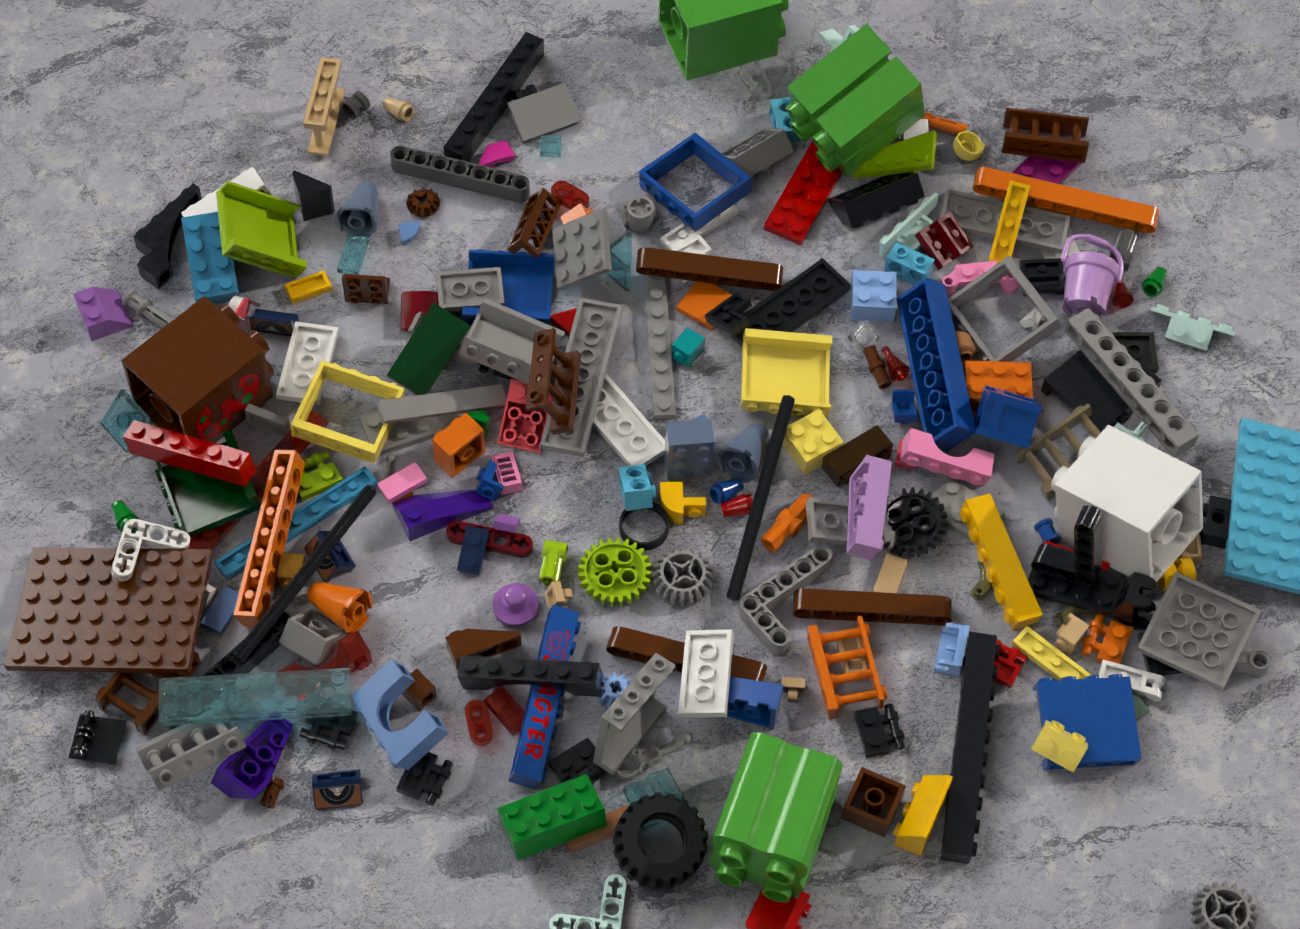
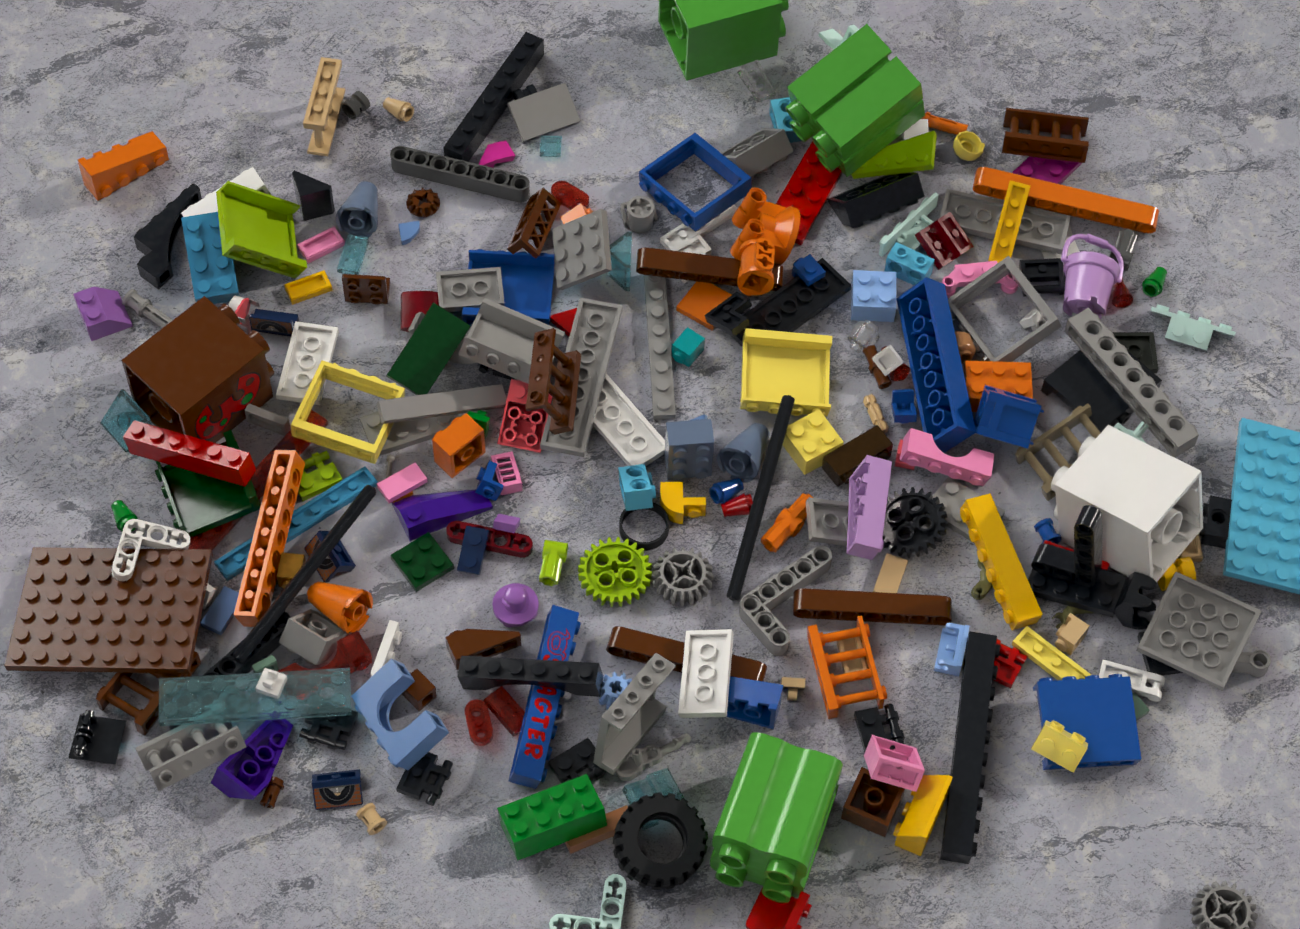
(122, 164): none -> orange wedge
(269, 663): none -> sand green tile
(271, 683): none -> white tile
(321, 244): none -> bright pink tile
(371, 818): none -> tan bush
(391, 638): none -> white plate
(422, 561): none -> dark green plate
(556, 595): tan tile -> none
(765, 240): none -> orange piece
(808, 270): none -> blue bracket
(875, 412): none -> tan axle
(887, 360): none -> white tile
(894, 766): none -> bright pink window
(1114, 643): orange plate -> none

